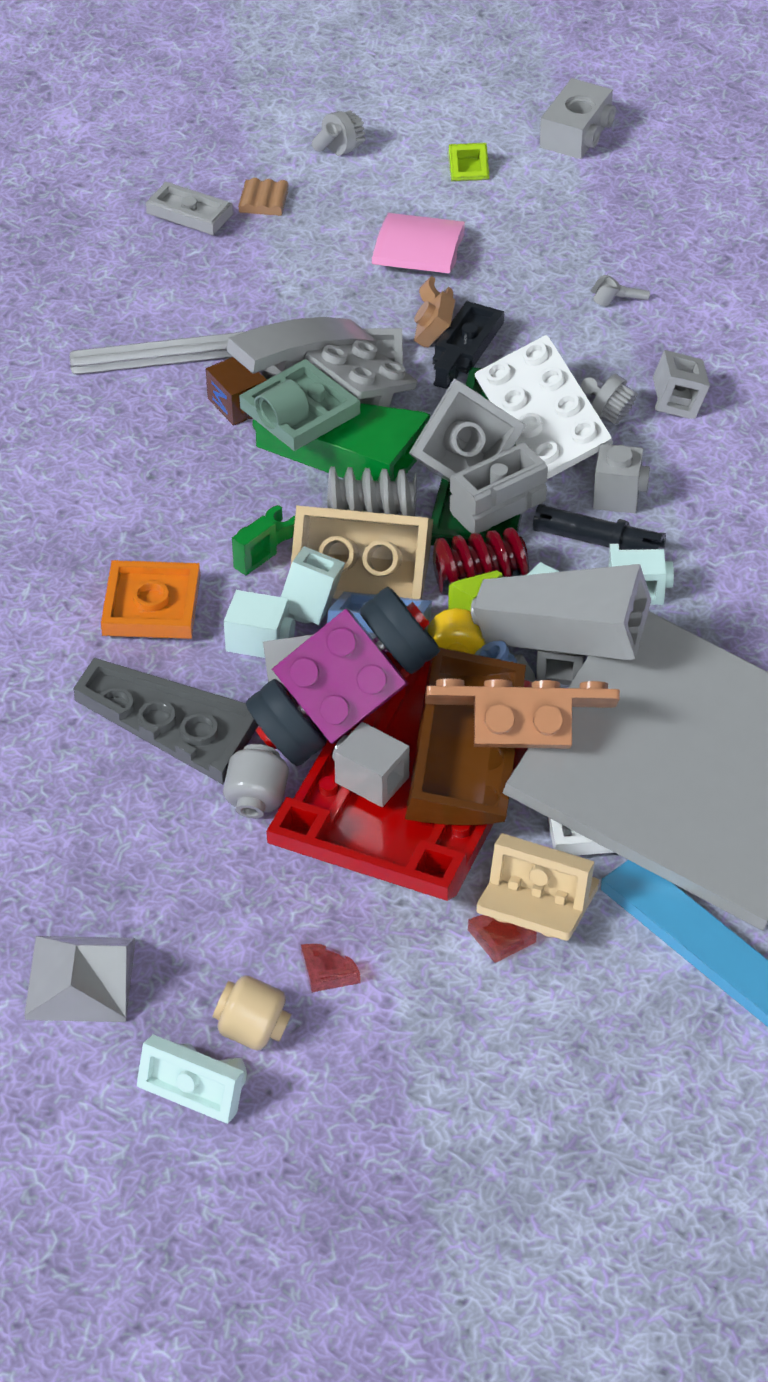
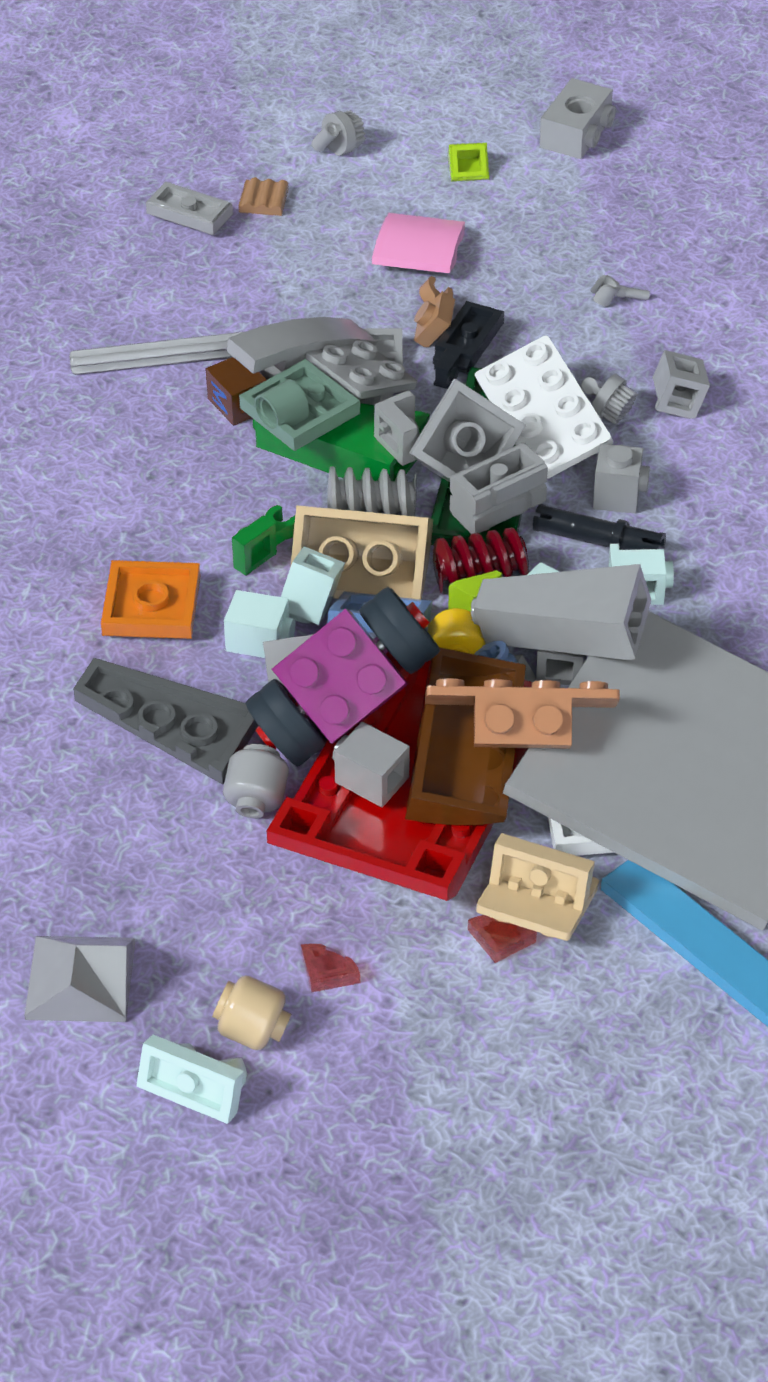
(396, 425): none -> light grey bracket

